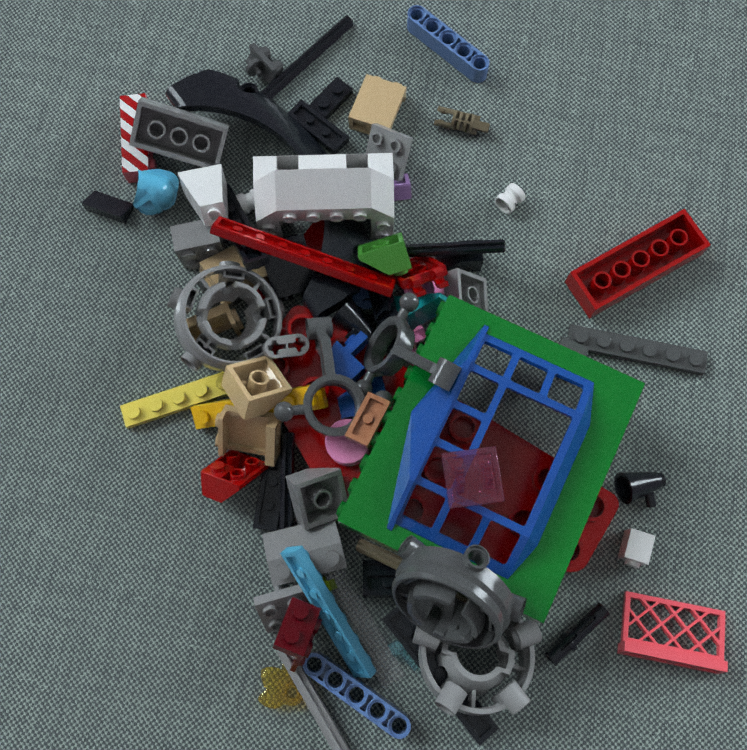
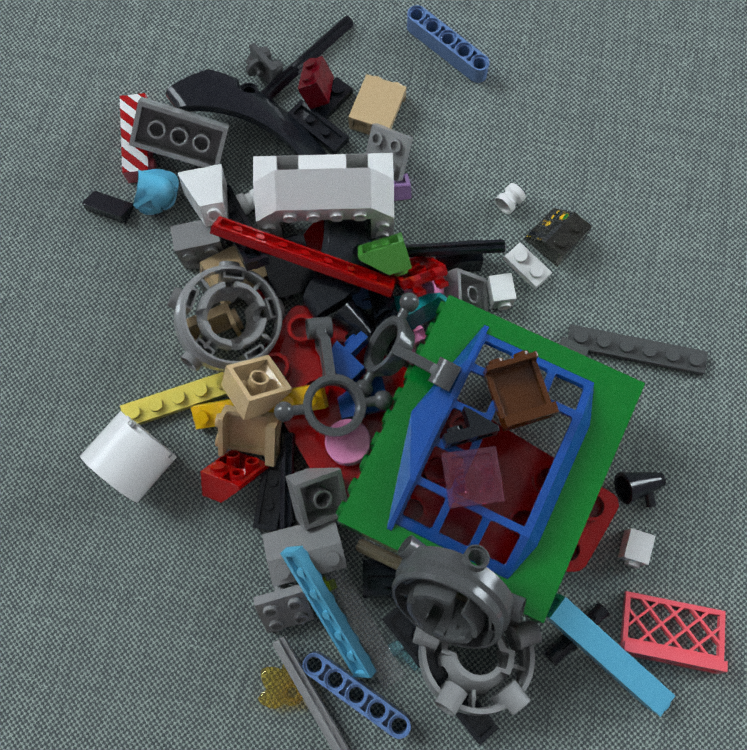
(127, 457): none -> white brick
(285, 340): light grey beam -> none
(298, 631): dark red bracket -> none
(315, 82): none -> dark red brick
(367, 419): nougat plate -> none
(462, 121): dark tan hinge -> none
(476, 429): none -> black slope
(501, 291): none -> white brick
(518, 390): none -> reddish brown panel
(527, 265): none -> white plate
(558, 234): none -> clear smoke slope
(609, 655): none -> medium azure brick
(637, 263): red brick -> none

